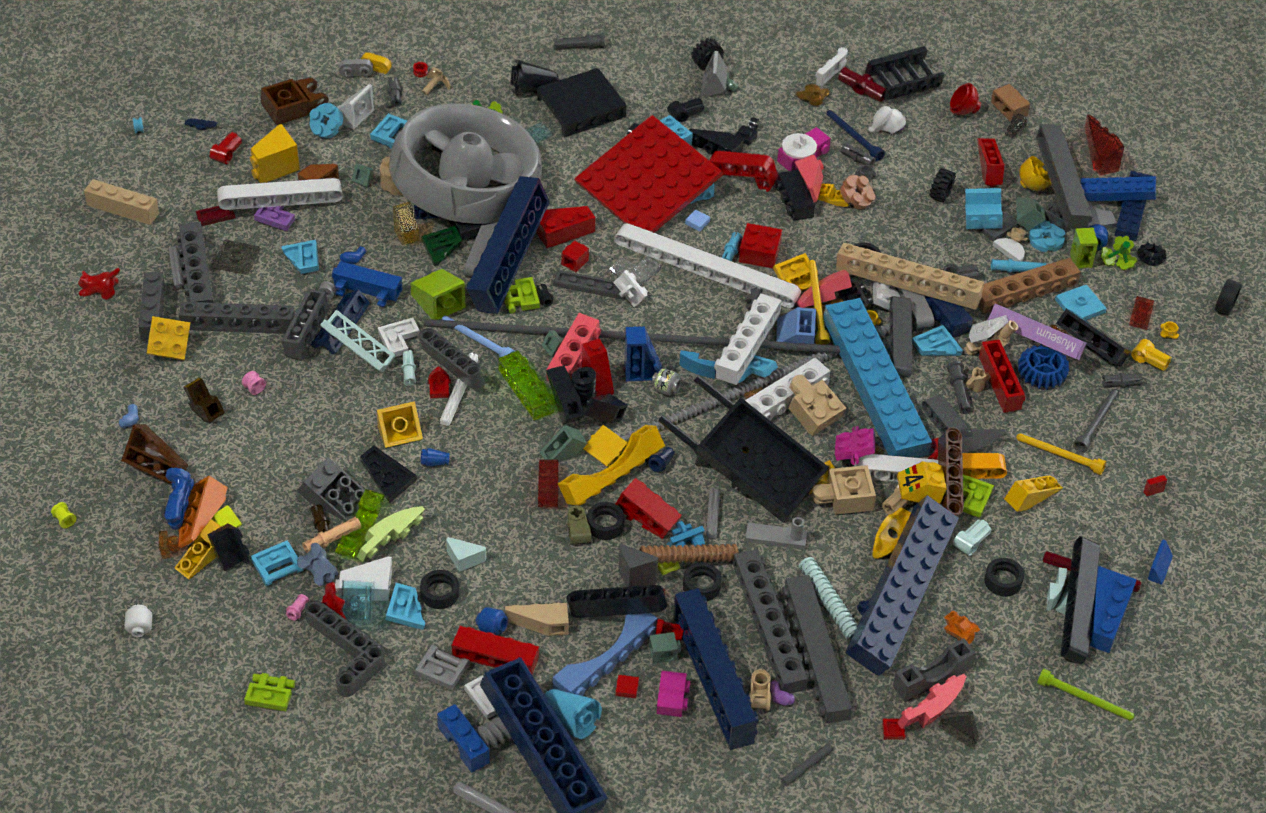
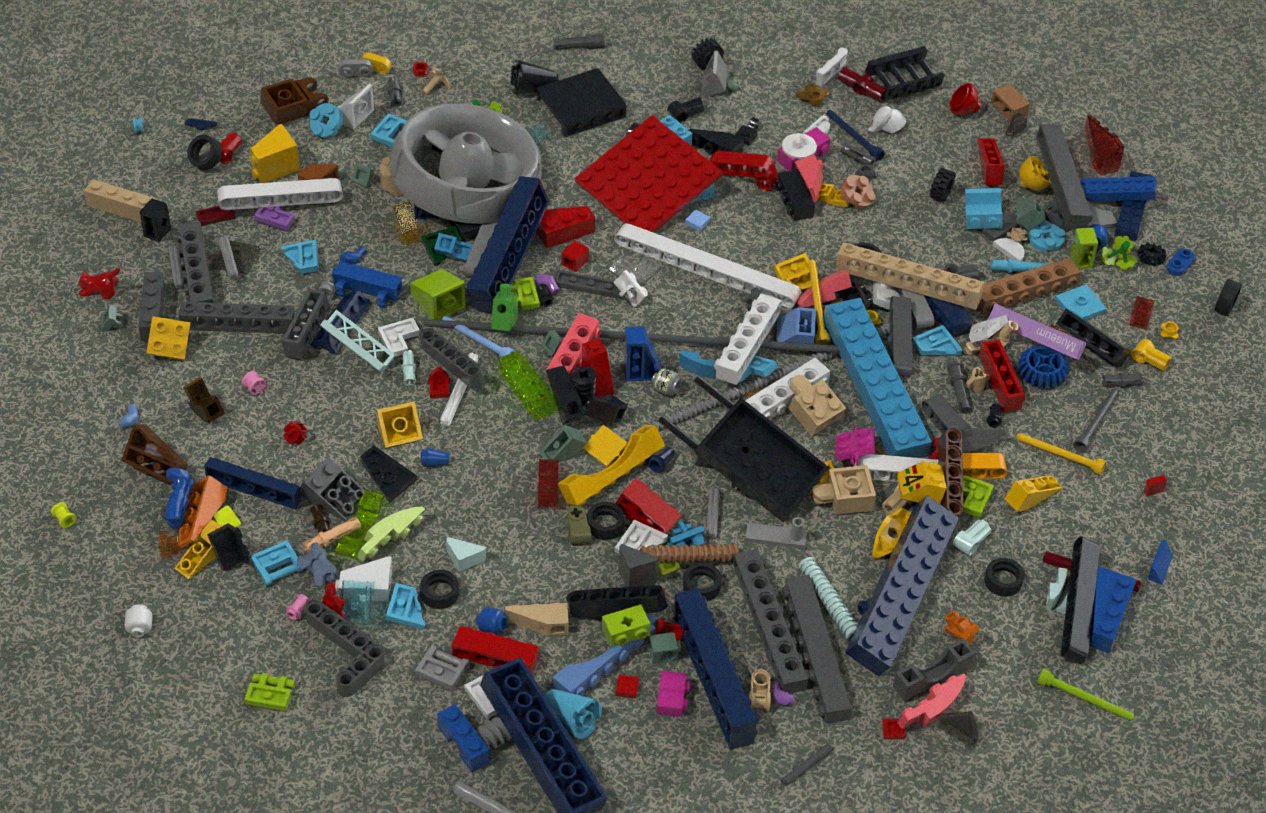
(111, 318): none -> sand green tile
(155, 220): none -> black brick
(213, 157): none -> black tyre
(228, 257): none -> light grey axle
(254, 483): none -> dark blue piece
(295, 433): none -> red gear
(452, 247): none -> dark azure slope
(504, 309): none -> bright green torso
(549, 281): none -> medium lavender arm
(626, 626): none -> lime brick
(641, 535): none -> white wing
(731, 248): medium azure pin -> none
(760, 245): red brick -> none
(822, 124): none -> white tile
(994, 418): none -> black pin
(1180, 262): none -> blue plate

